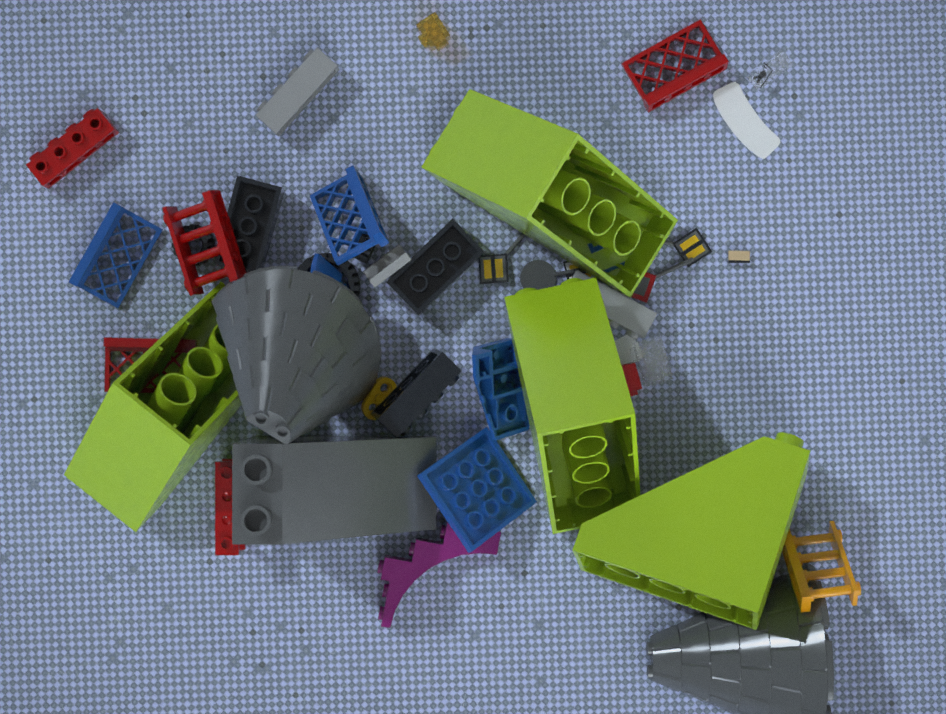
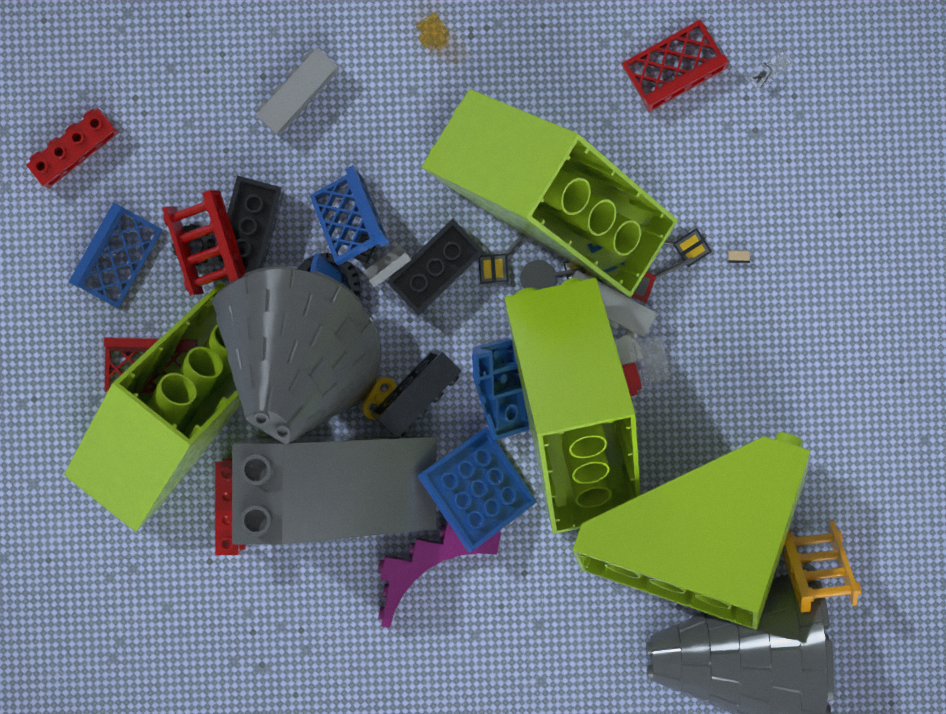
(744, 121): white sticker -> none

